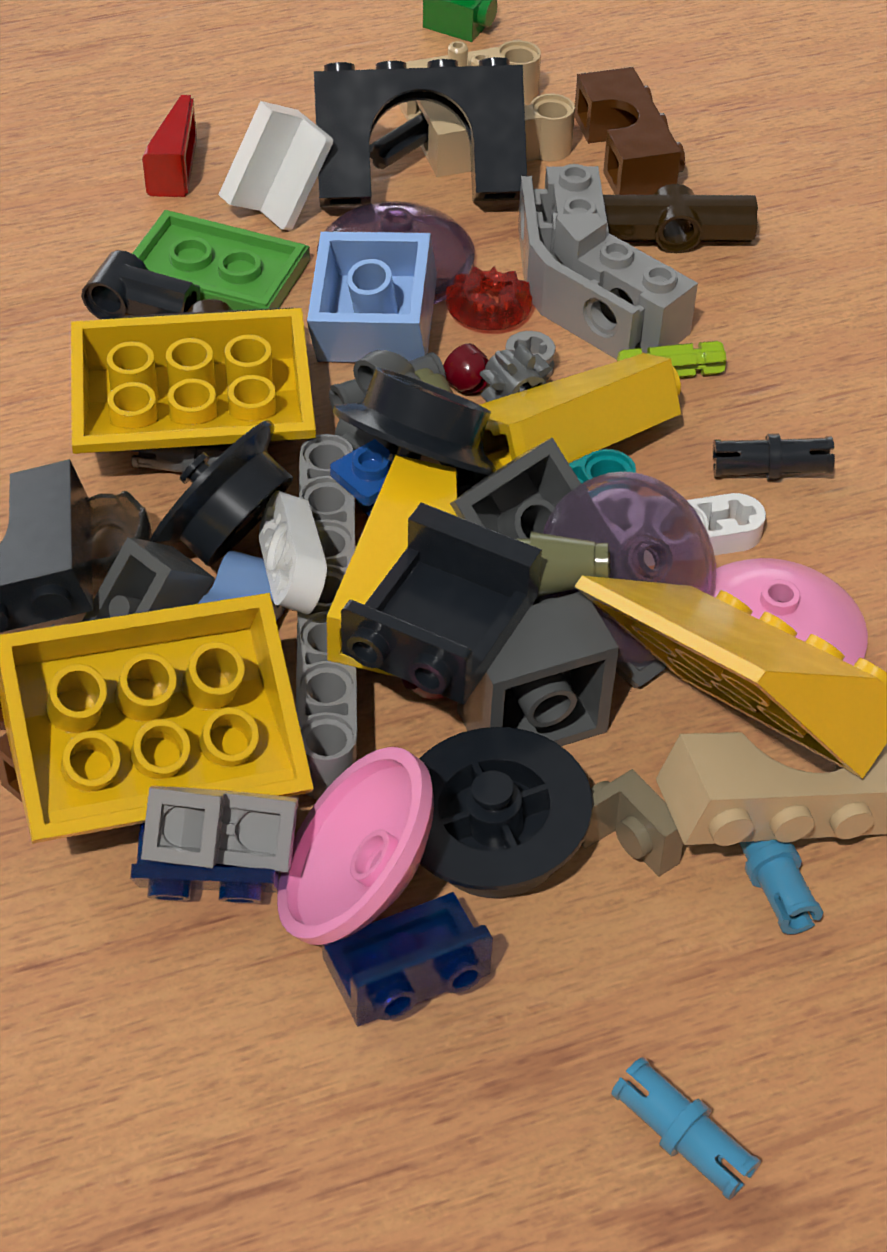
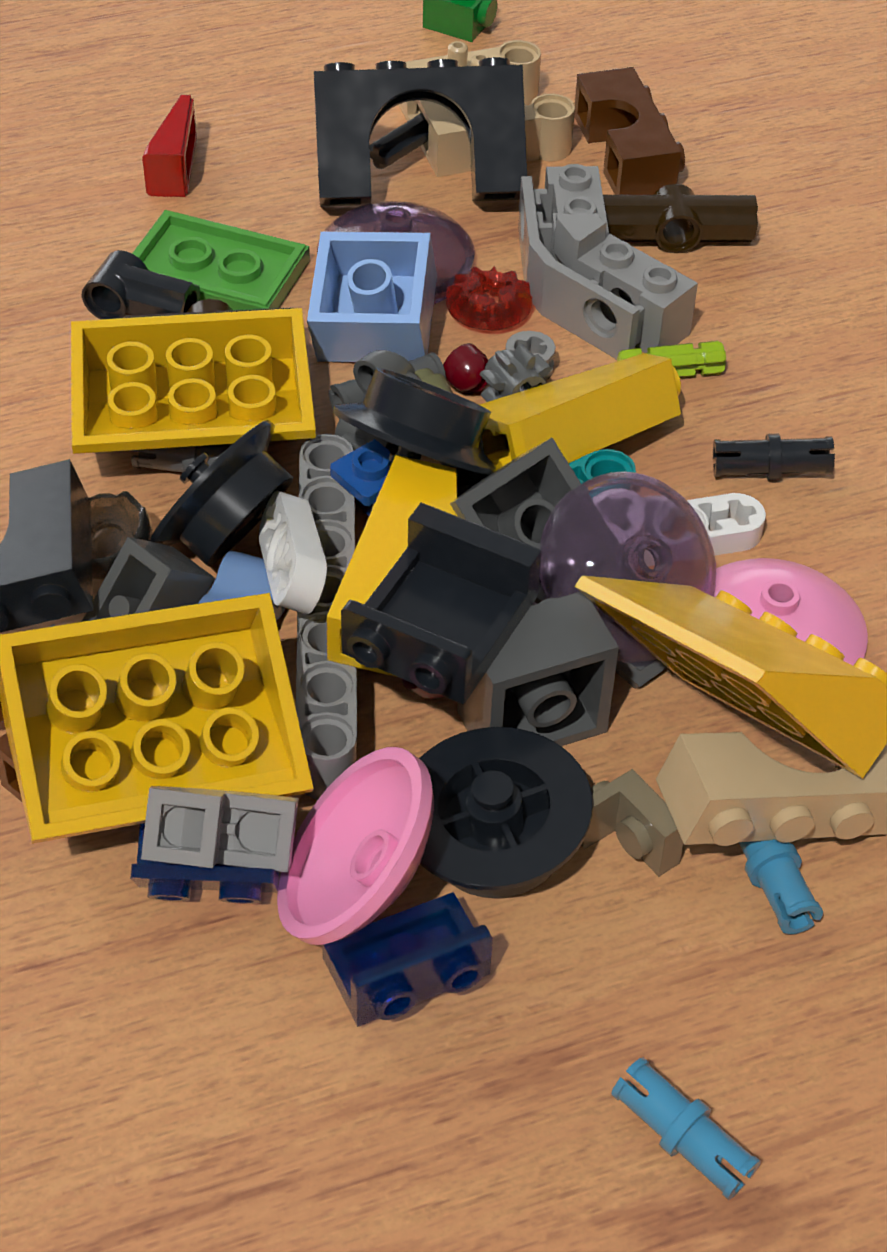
(276, 164): white panel -> none
(567, 560): olive cone -> none

